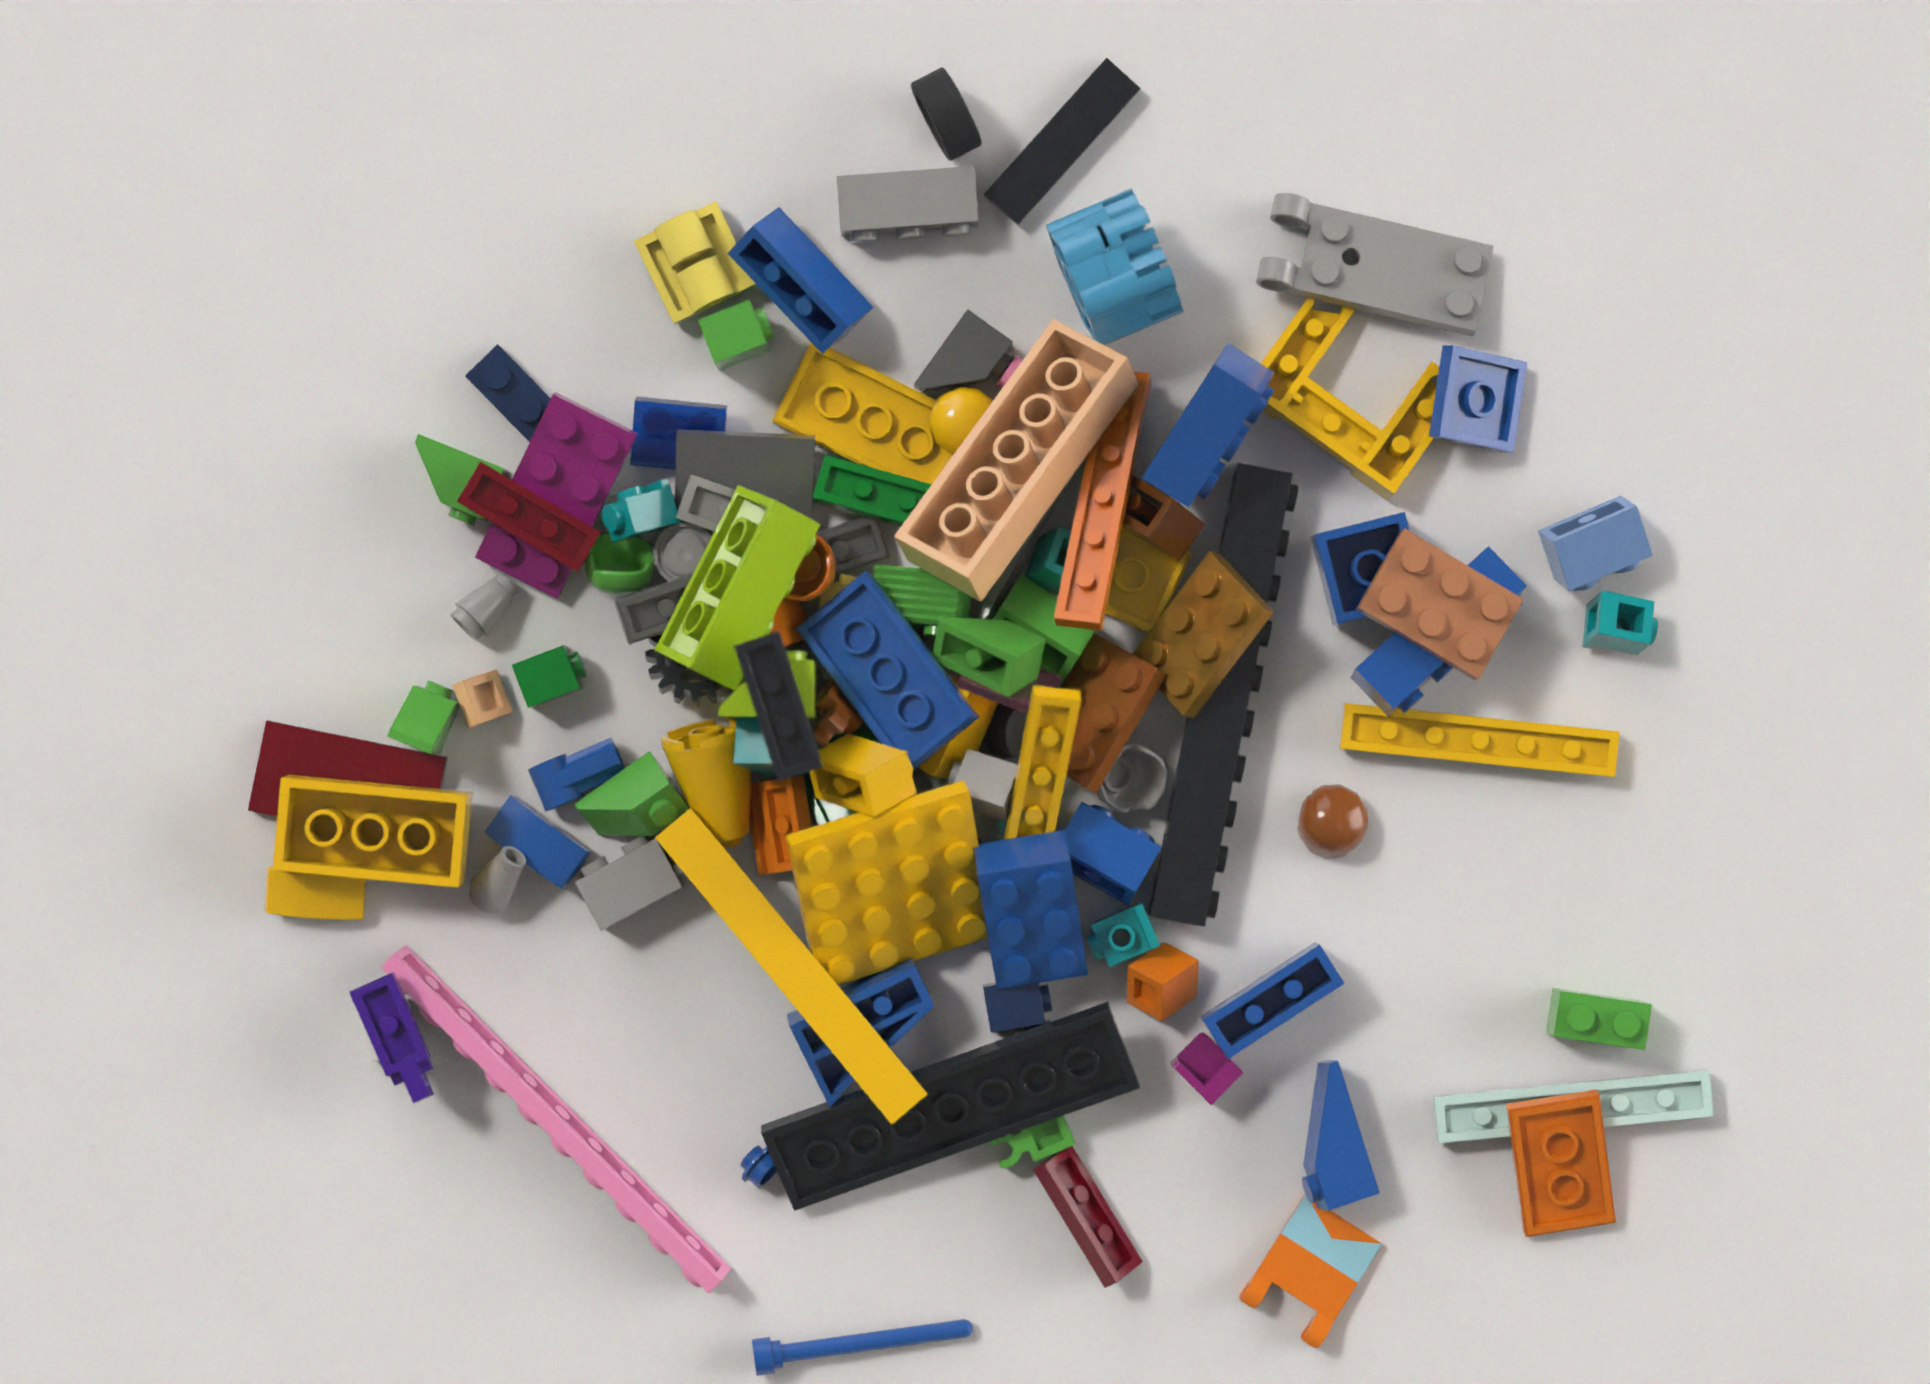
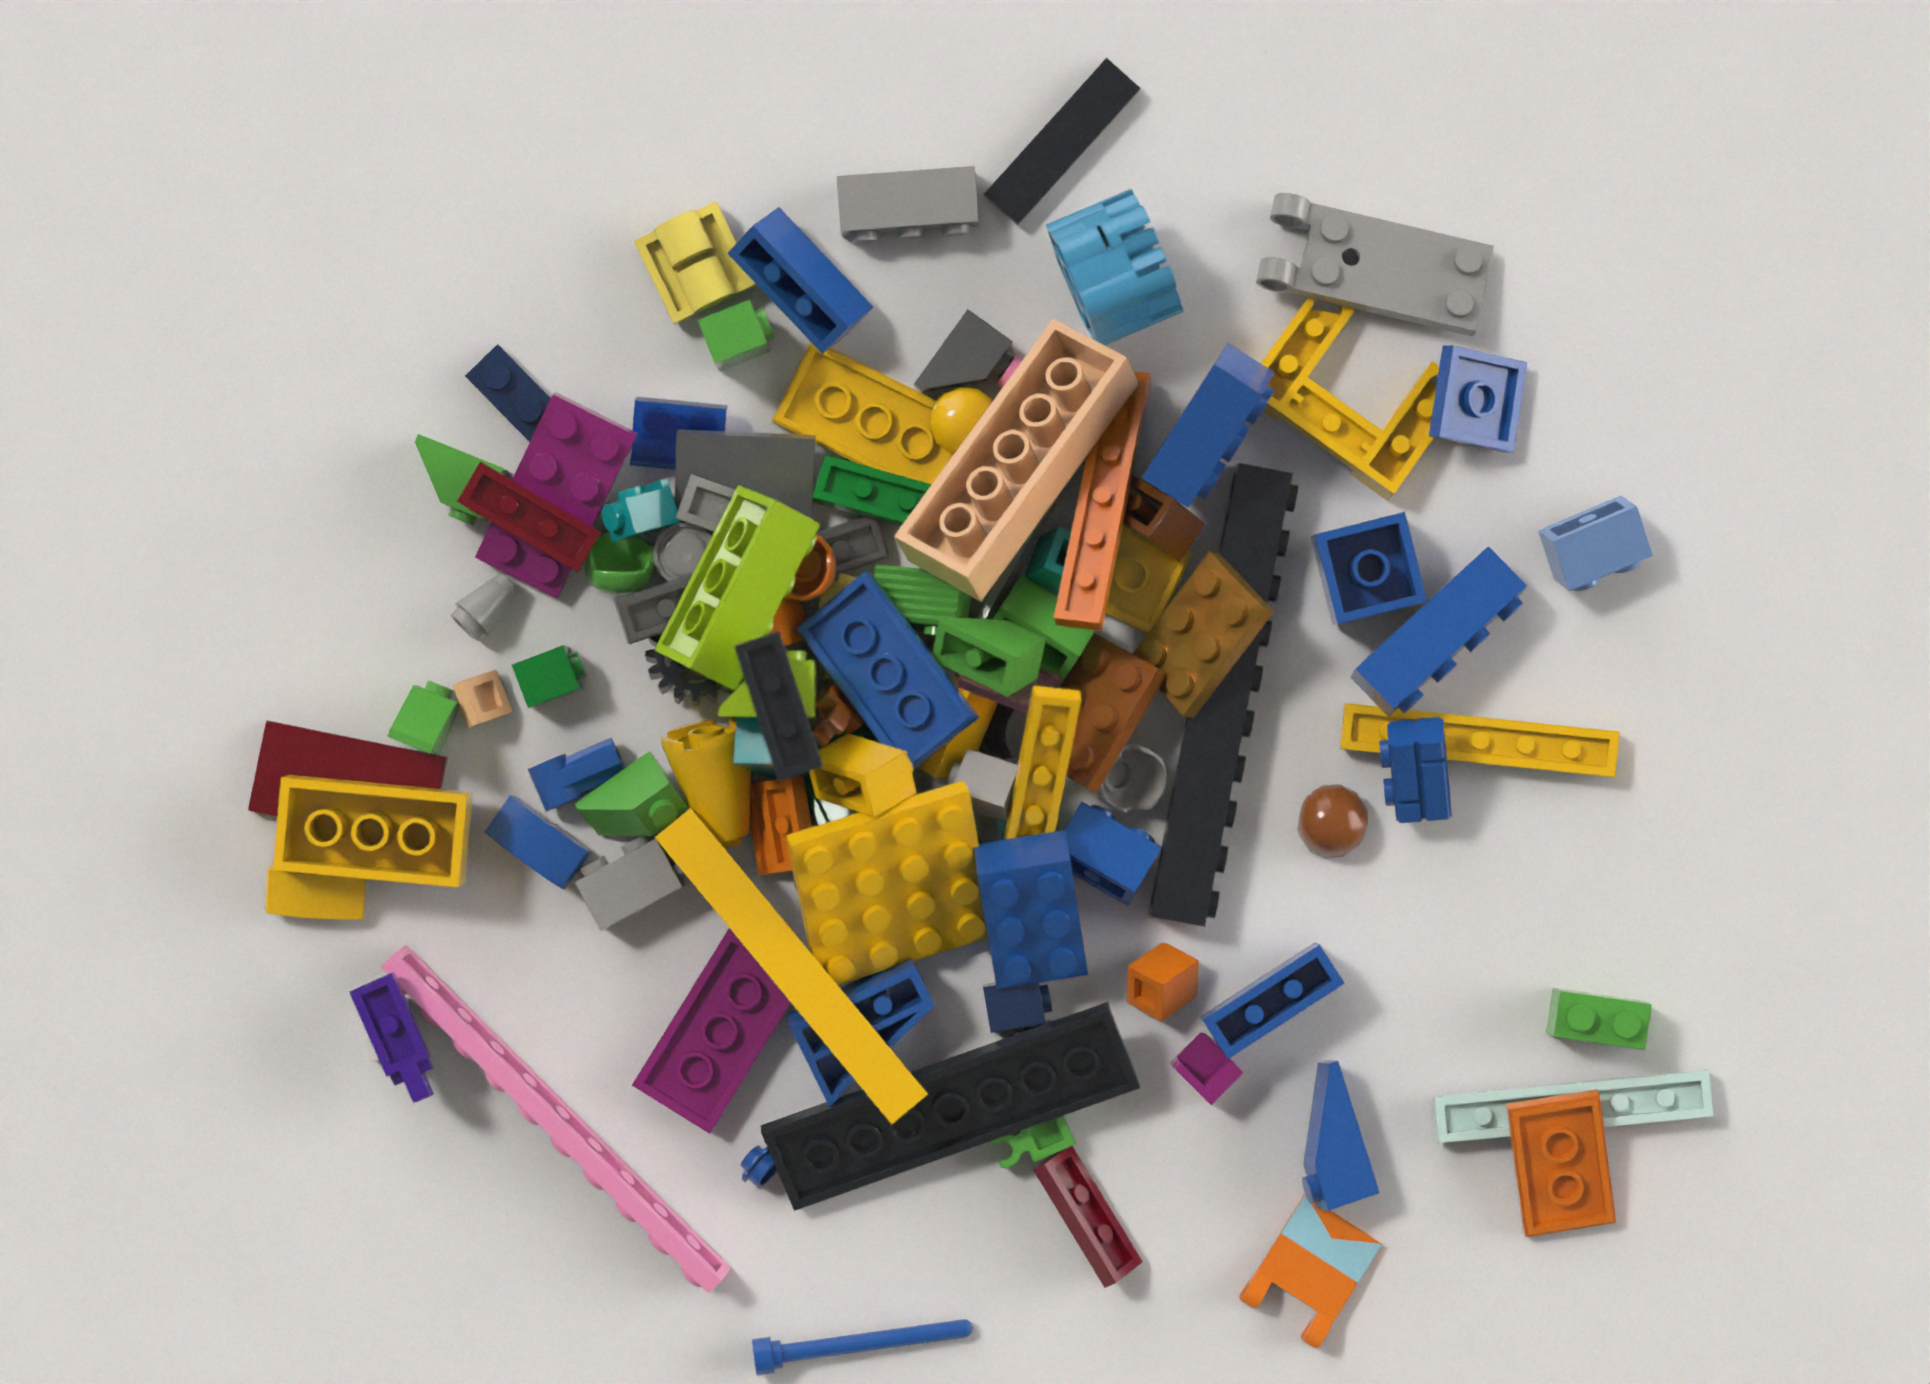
(496, 883): light grey cone -> none
(714, 1036): none -> magenta plate
(946, 114): black tyre -> none
(1135, 922): teal brick -> none
(1418, 770): none -> blue brick
(1439, 604): nougat plate -> none
(1630, 612): teal brick -> none

